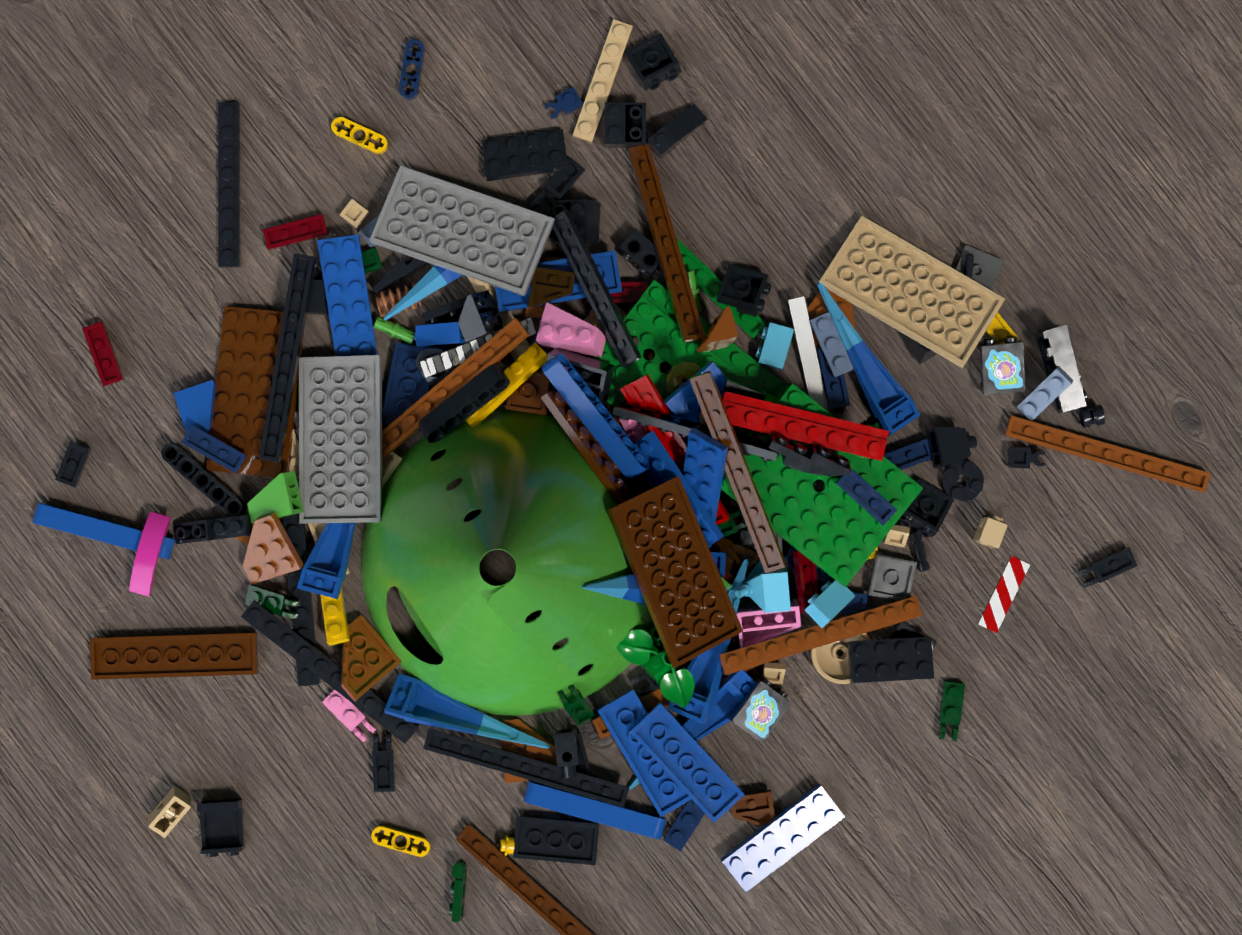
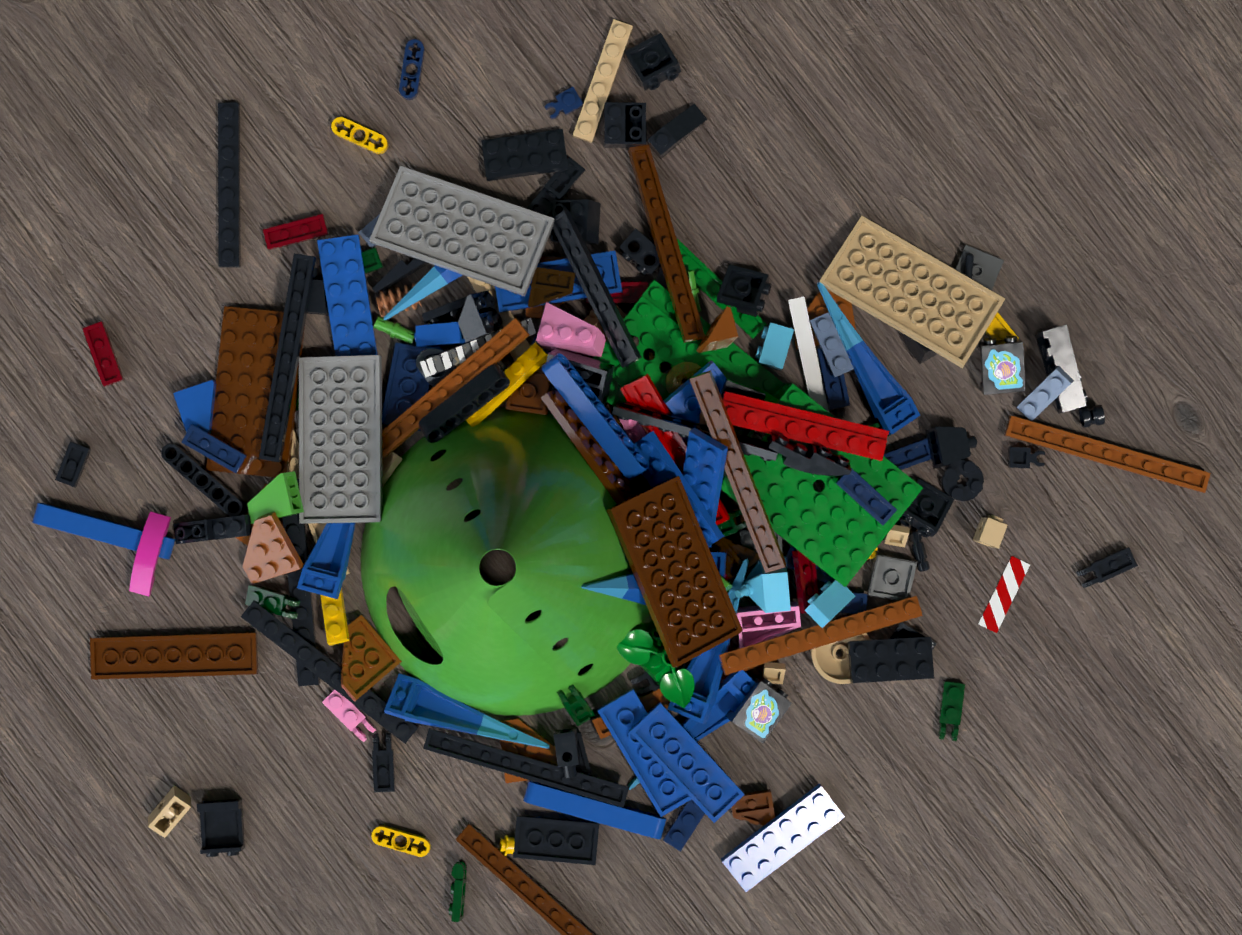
(354, 213): tan plate -> none

